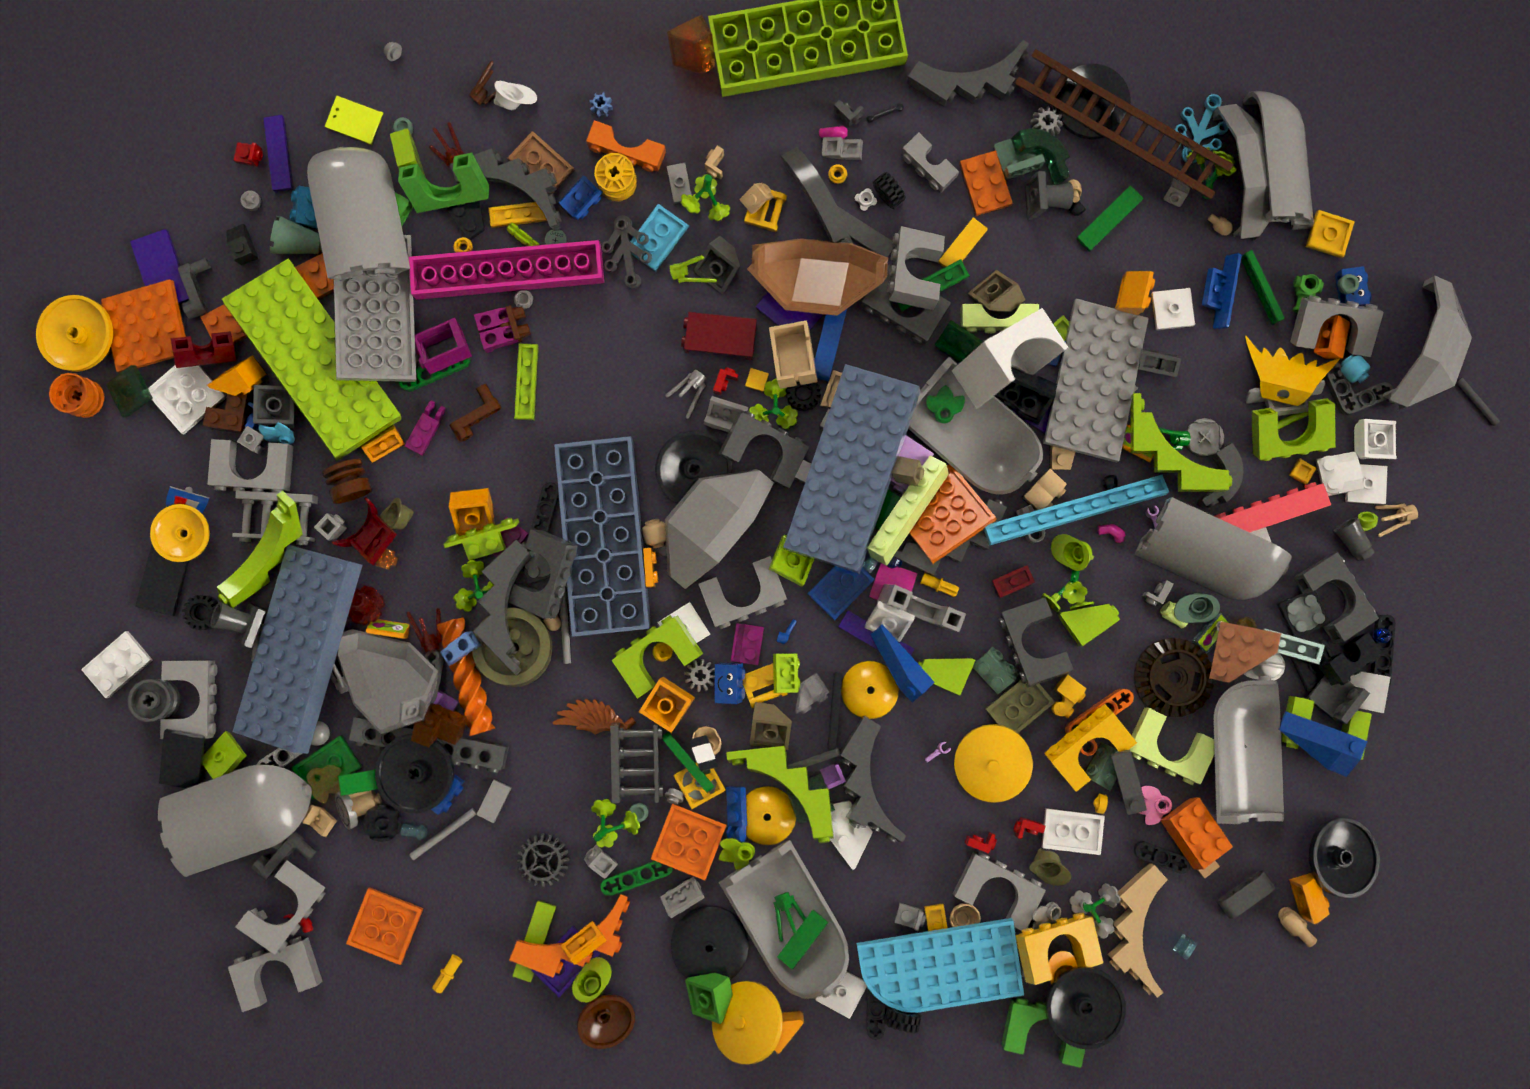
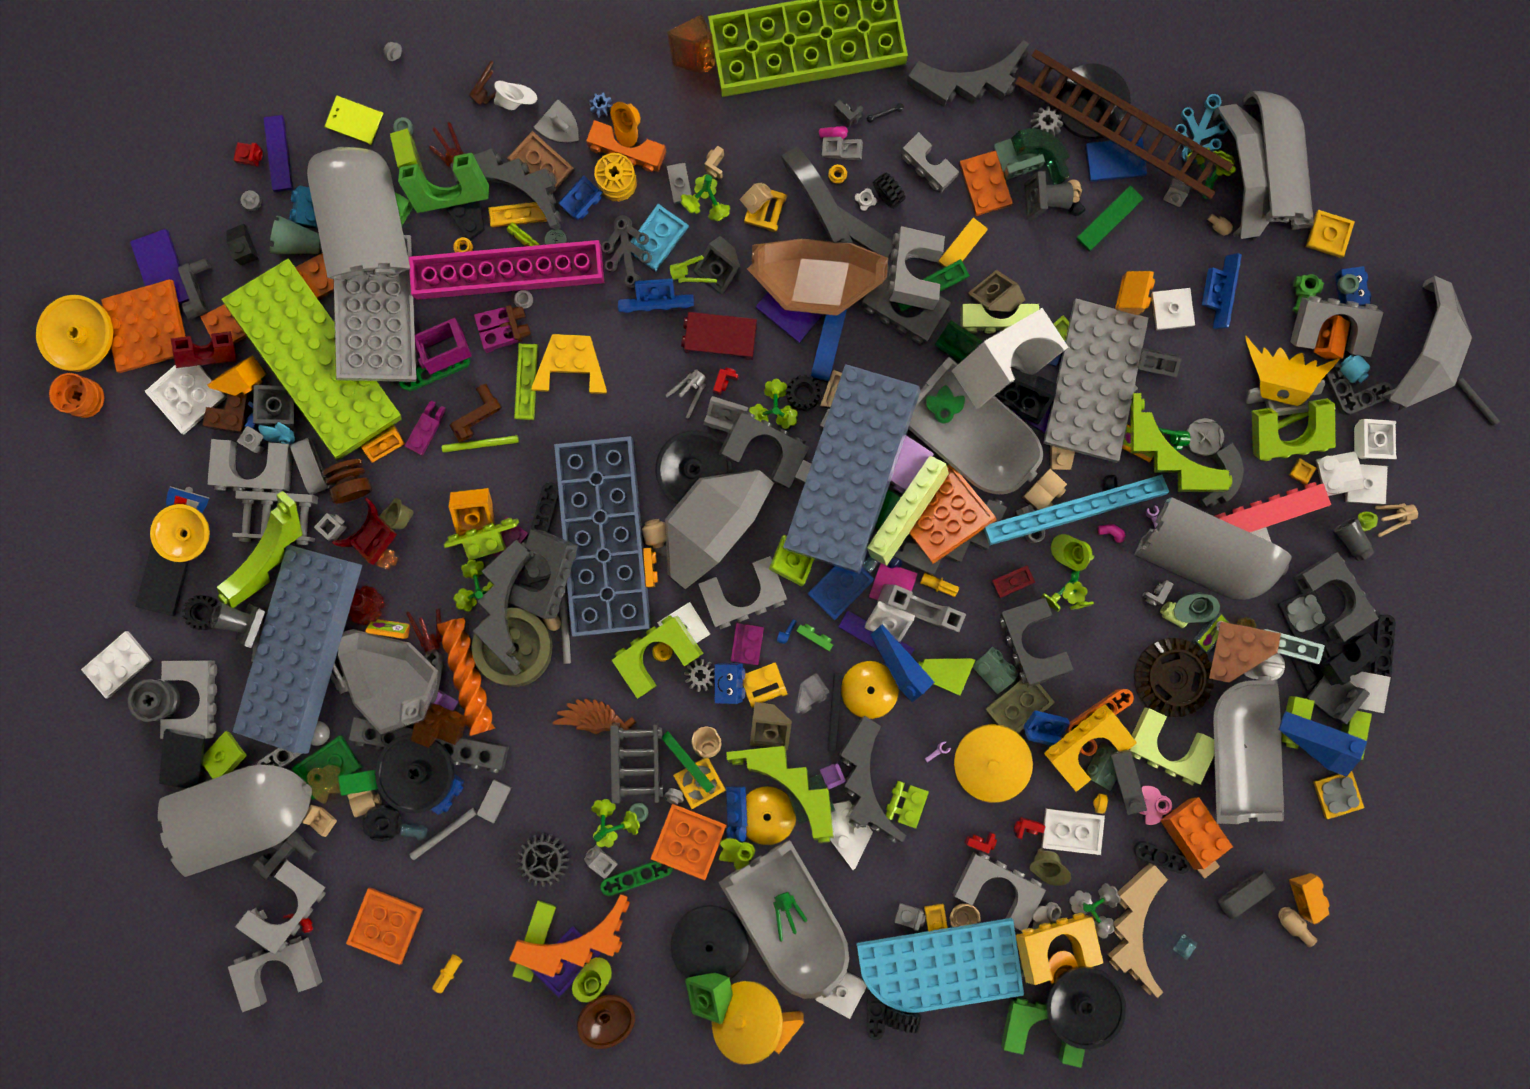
(129, 391): clear green plate -> none
(309, 465): none -> light grey beam
(344, 808): light grey tile -> none
(460, 647): medium blue leg -> none
(480, 443): none -> lime bar
(558, 124): none -> light grey shield
(570, 355): none -> yellow wing
(583, 943): light orange slope -> none
(625, 123): none -> light orange piece
(655, 295): none -> blue bracket
(666, 704): light orange slope -> none
(682, 897): light grey bracket -> none
(703, 753): sticker -> none
(756, 380): yellow tile -> none
(786, 673): lime bracket -> none
(793, 354): tan piece -> none
(803, 939): green tile -> none
(815, 759): dark grey bar -> none
(822, 640): none -> bright green plate
(908, 471): dark tan brick -> none
(912, 805): none -> lime plate
(1045, 727): none -> blue bracket
(1071, 693): yellow brick -> none
(1088, 622): lime slope -> none
(1111, 161): none -> blue tile
(1262, 287): green tile -> none
(1338, 795): none -> light grey piece
(1344, 857): black dish -> none
(1381, 631): clear blue hinge -> none

